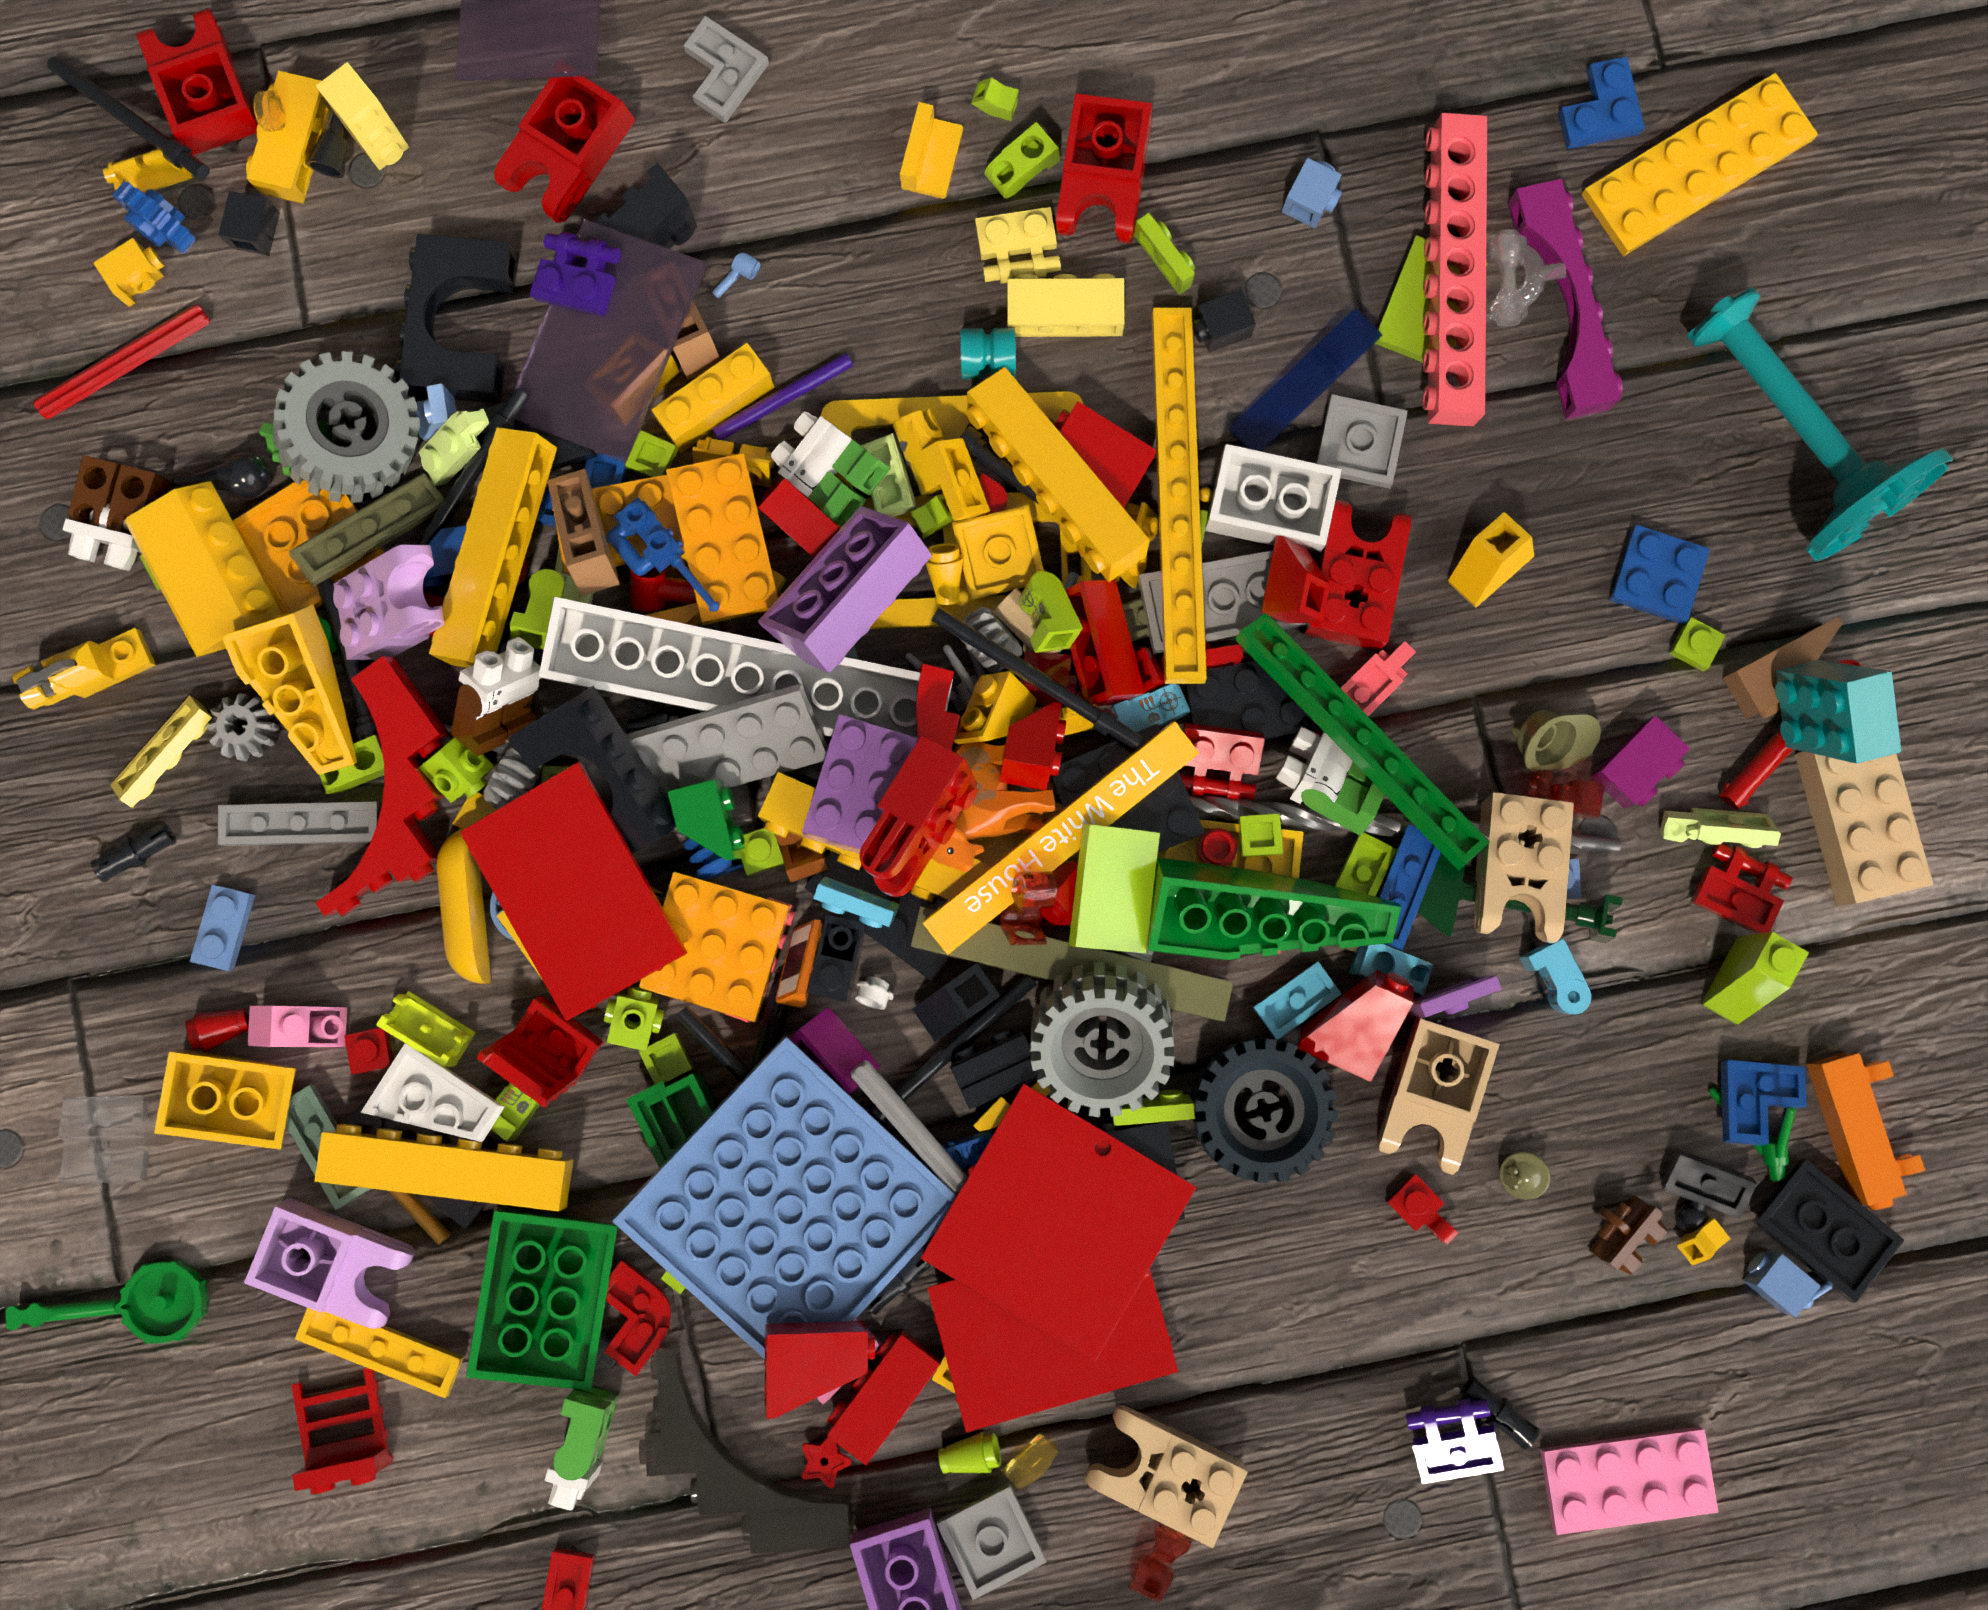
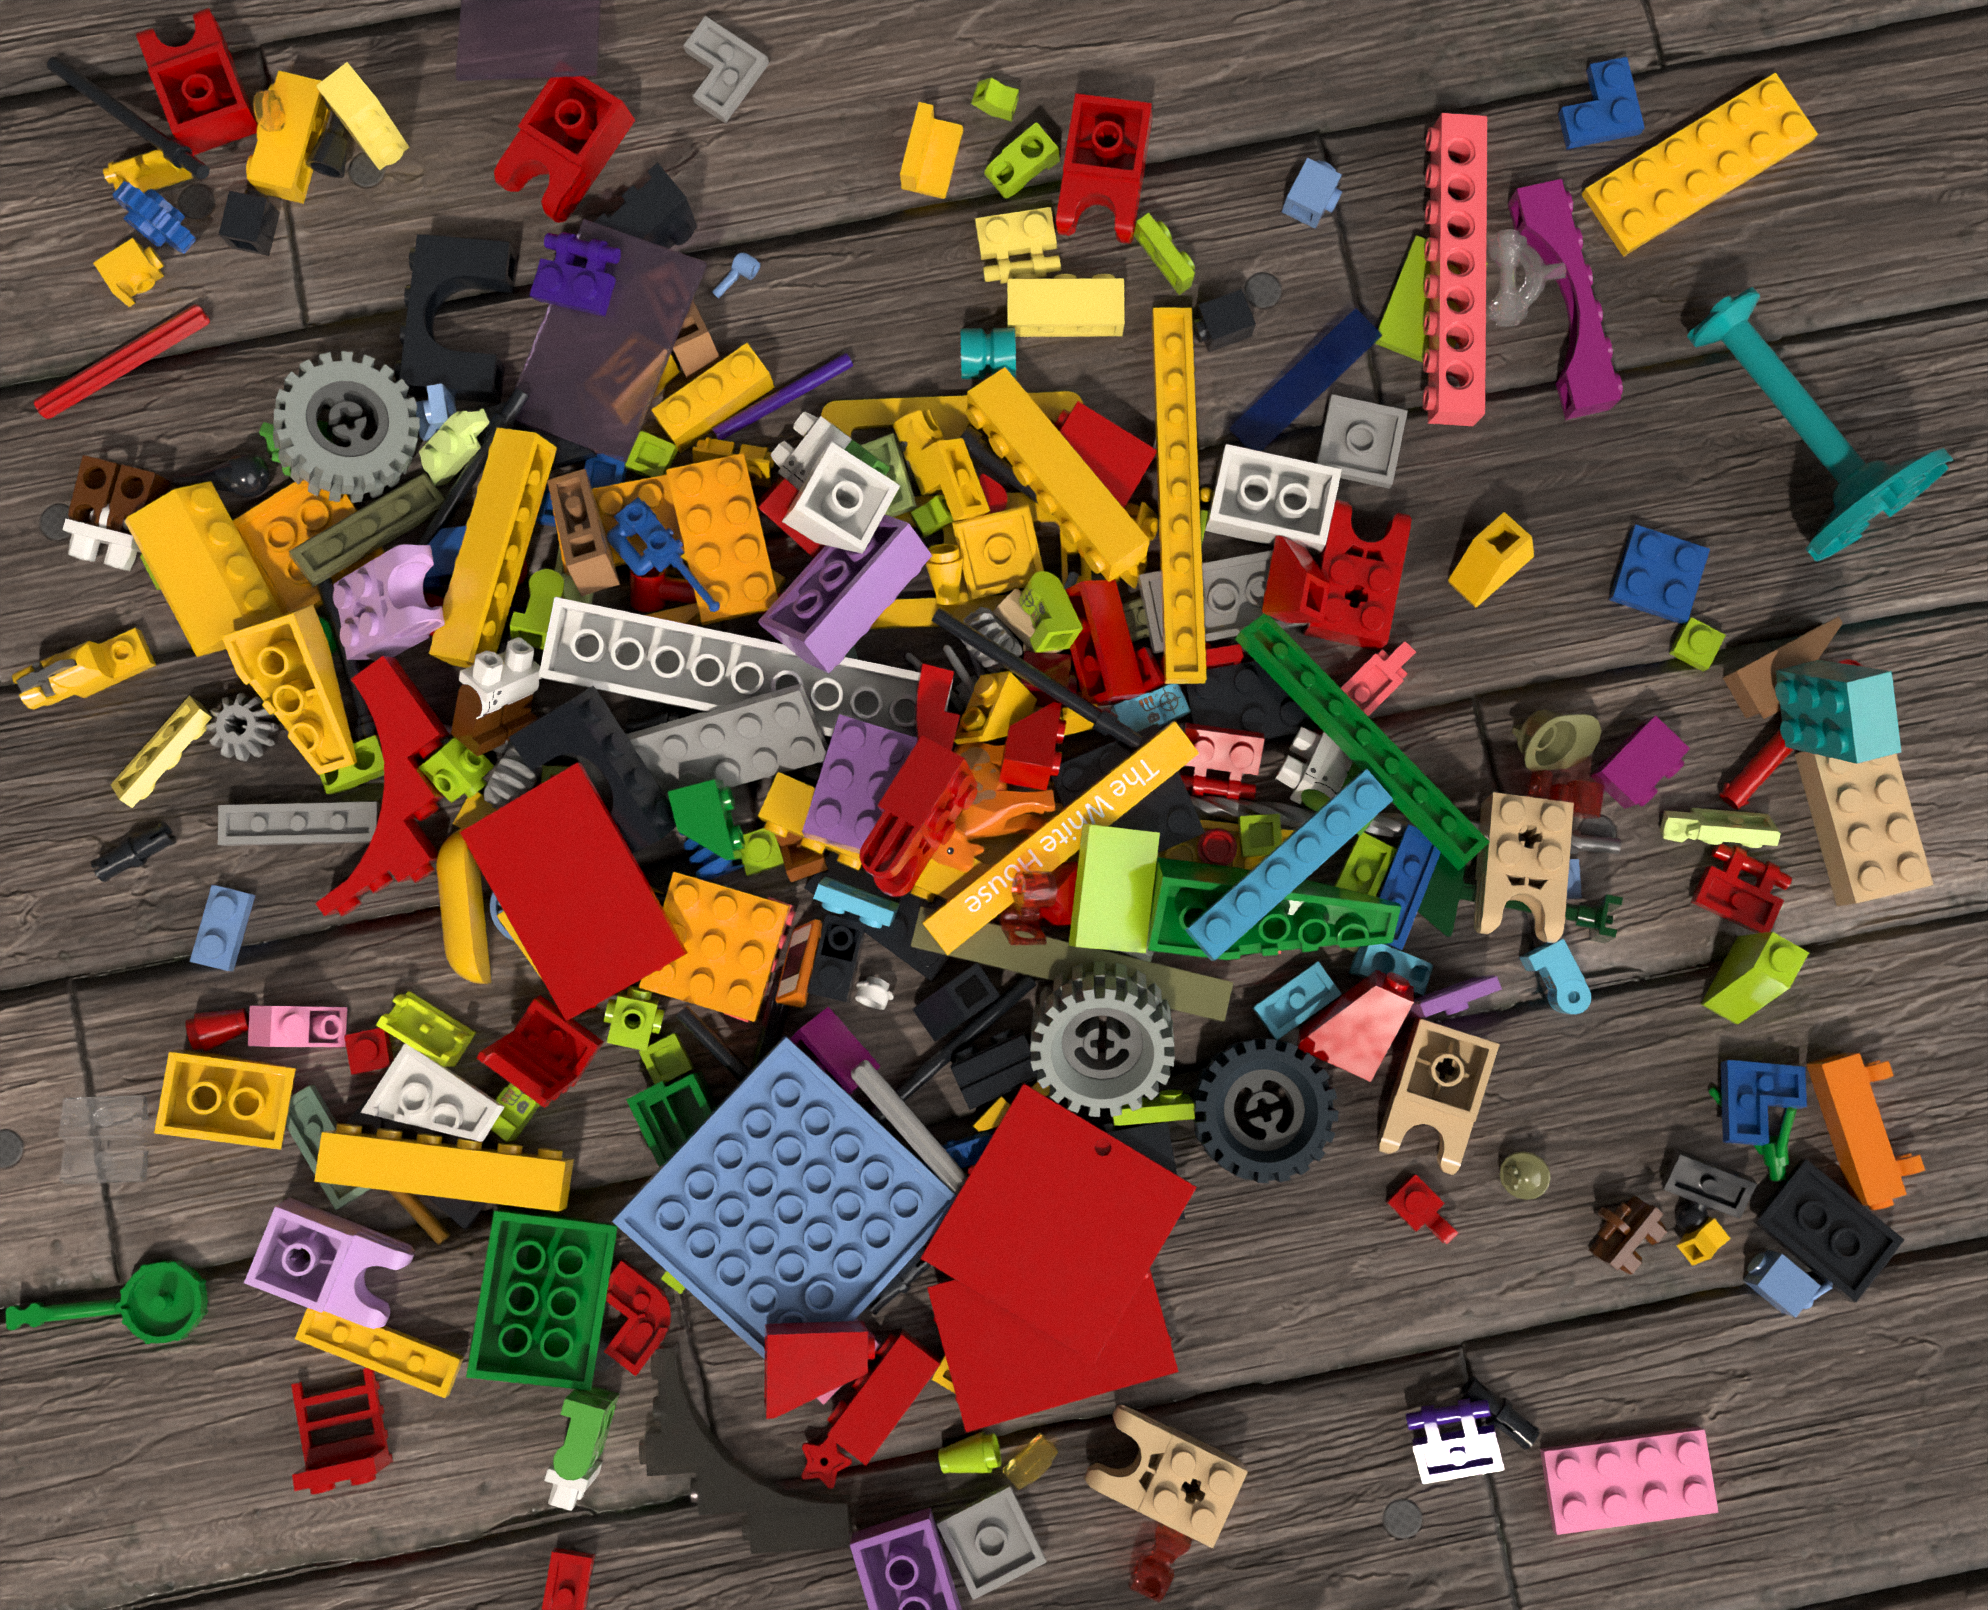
(841, 501): none -> white slope
(1288, 865): none -> dark azure plate

